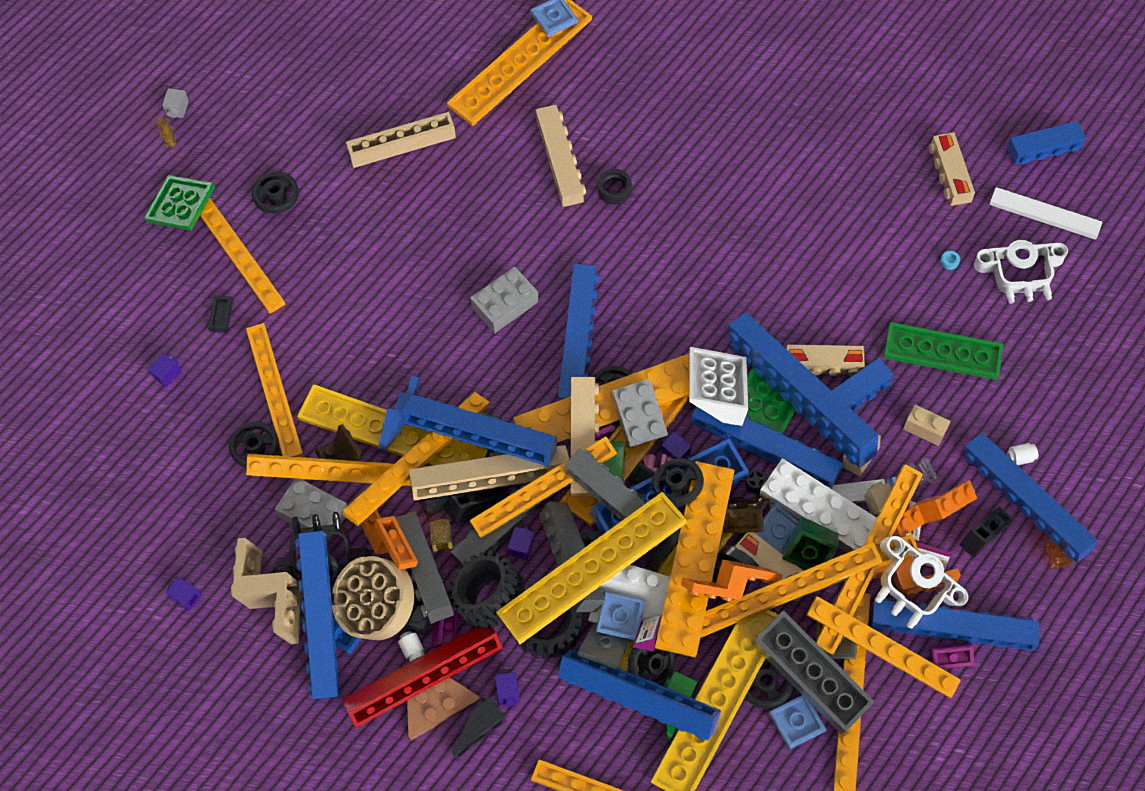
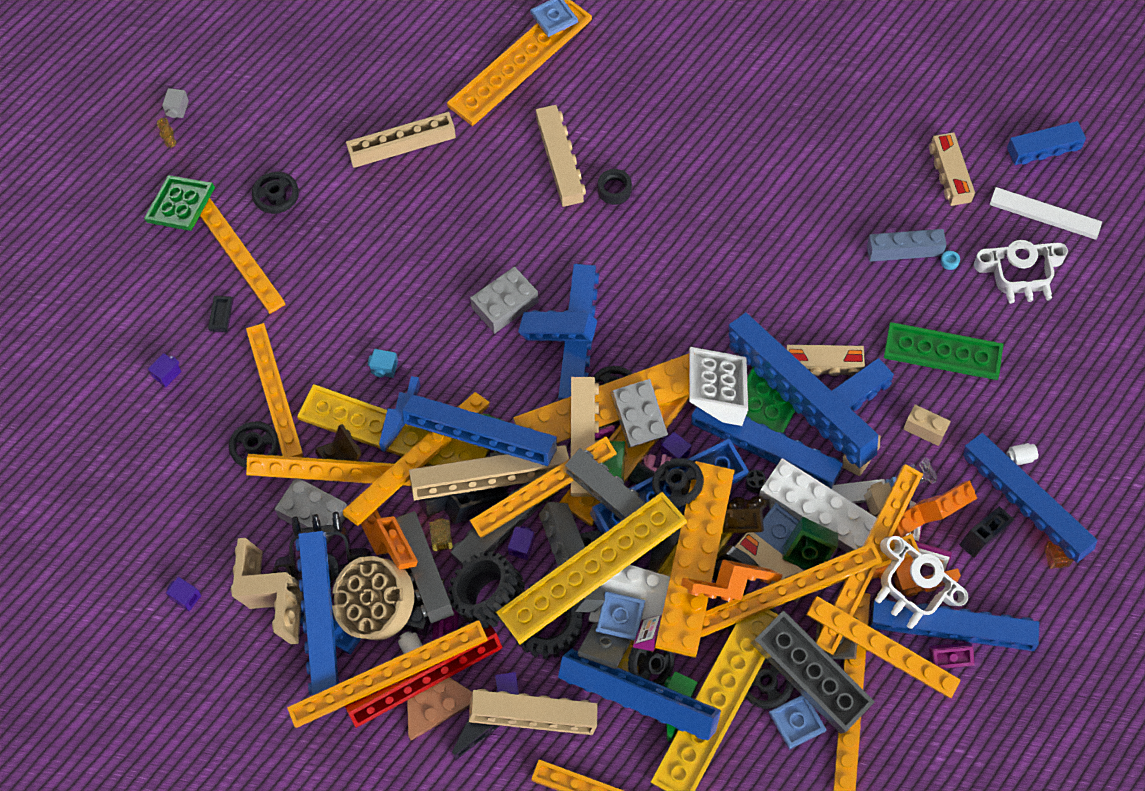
(383, 363): none -> dark azure brick
(387, 674): none -> light orange plate
(533, 712): none -> tan brick
(558, 326): none -> blue brick
(906, 245): none -> sand blue brick

